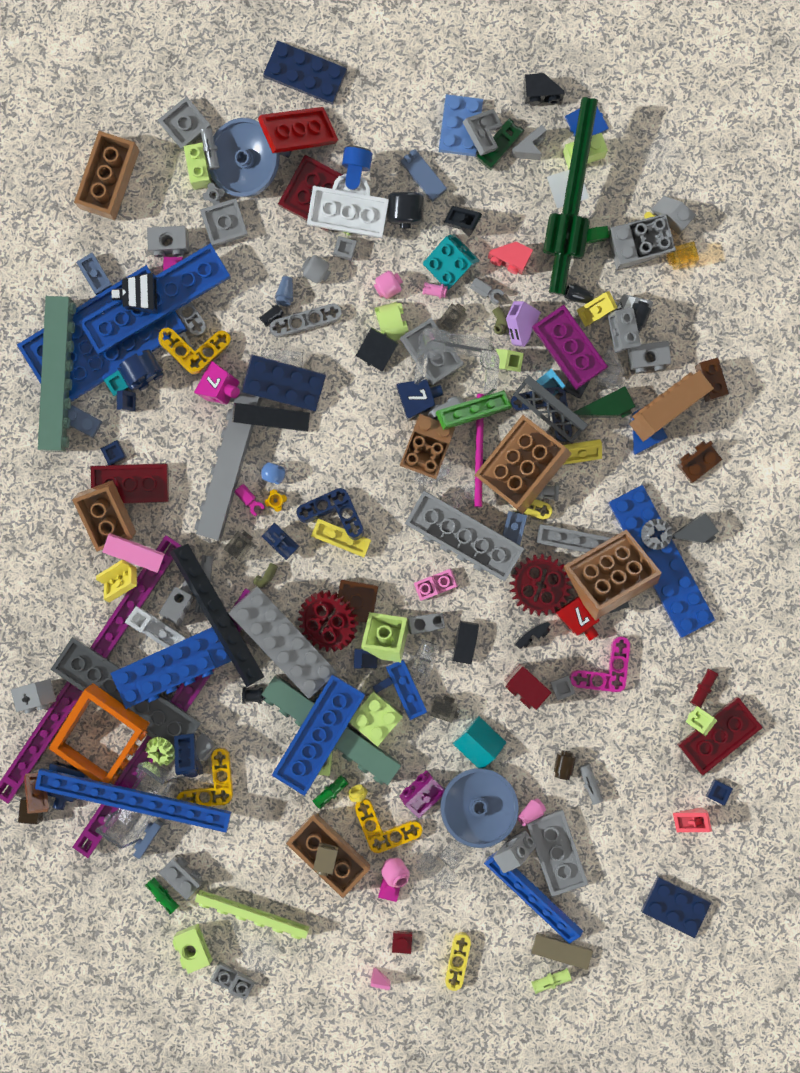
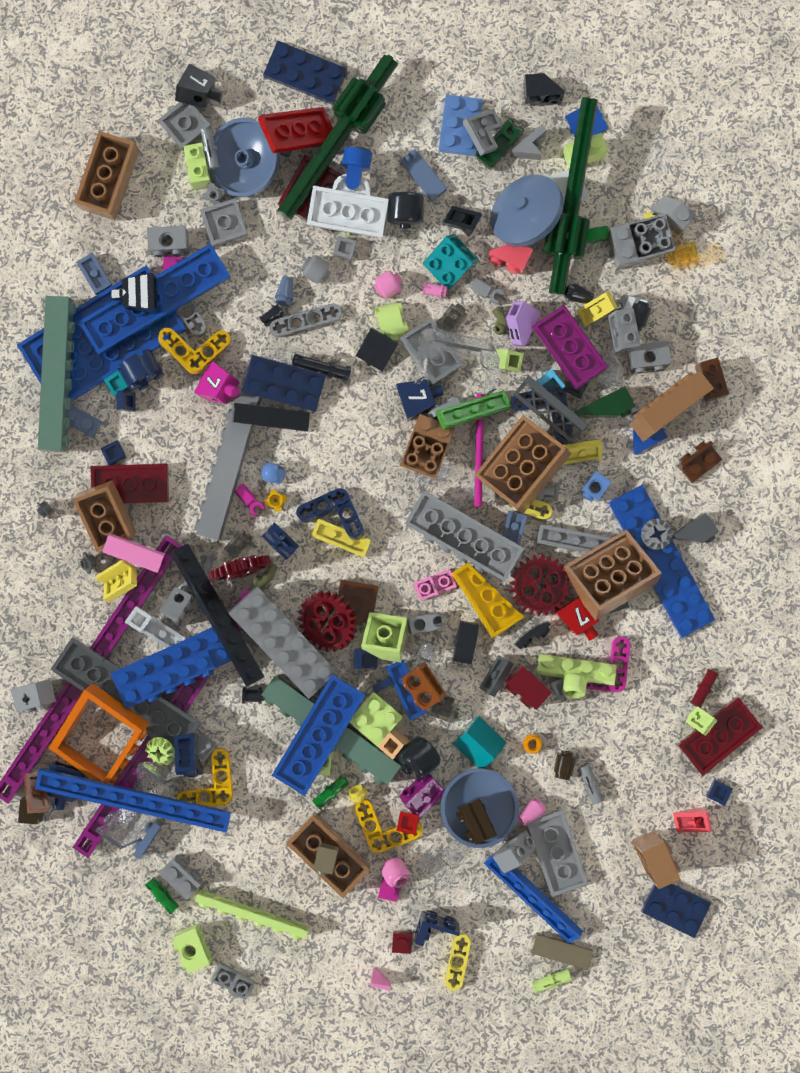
(44, 509): none -> dark grey plate
(88, 562): none -> dark grey plate
(197, 88): none -> black torso
(239, 568): none -> dark red gear
(330, 369): none -> black pin
(357, 111): none -> dark green axle
(393, 743): none -> light nougat brick
(407, 822): none -> red plate
(418, 758): none -> black head
(428, 684): none -> dark orange brick
(430, 920): none -> dark blue bracket
(476, 821): none -> dark brown brick
(491, 608): none -> yellow wing
(496, 676): none -> dark grey plate
(526, 210): none -> sand blue dish
(532, 750): none -> light orange plate
(576, 673): none -> yellowish green plate
(602, 482): none -> medium blue brick
(656, 859): none -> medium nougat brick

